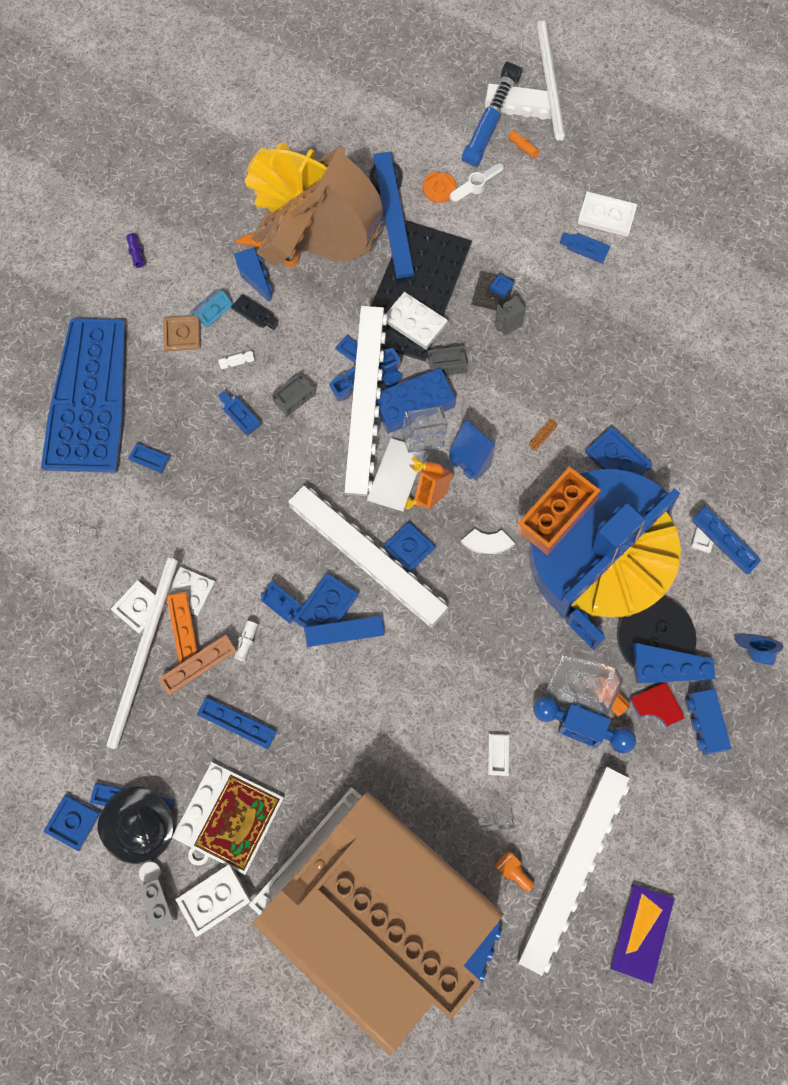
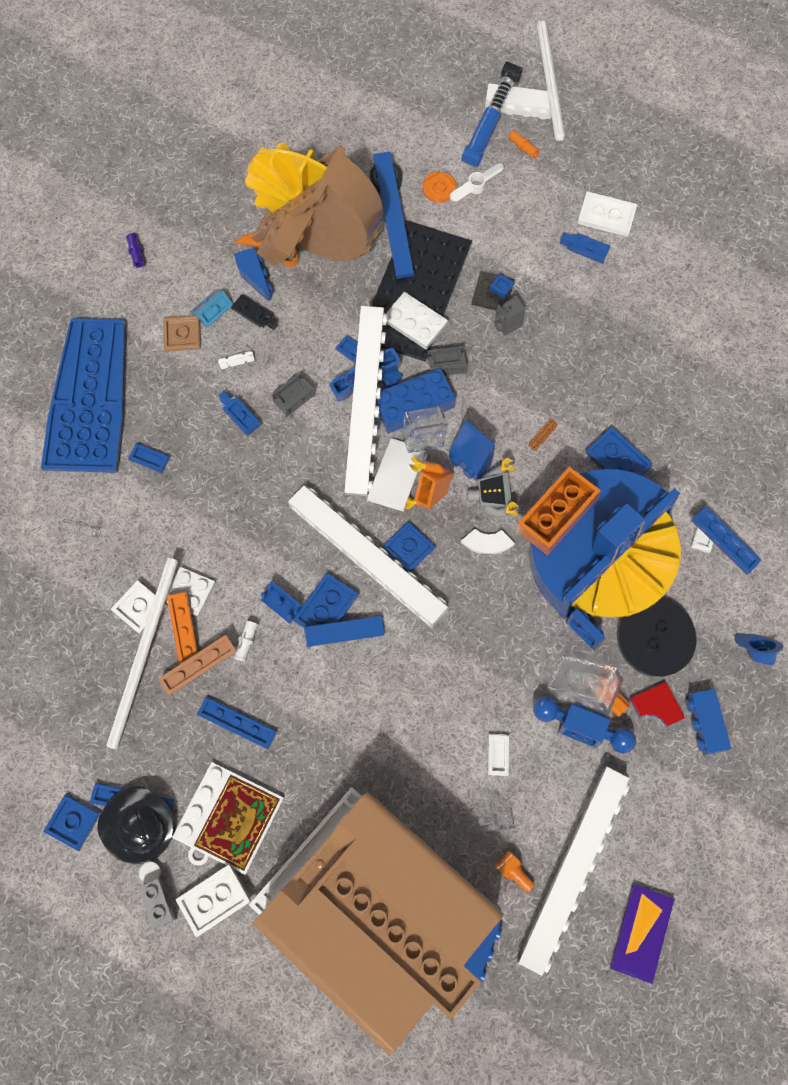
(494, 492): none -> torso
(665, 665): blue wing -> none

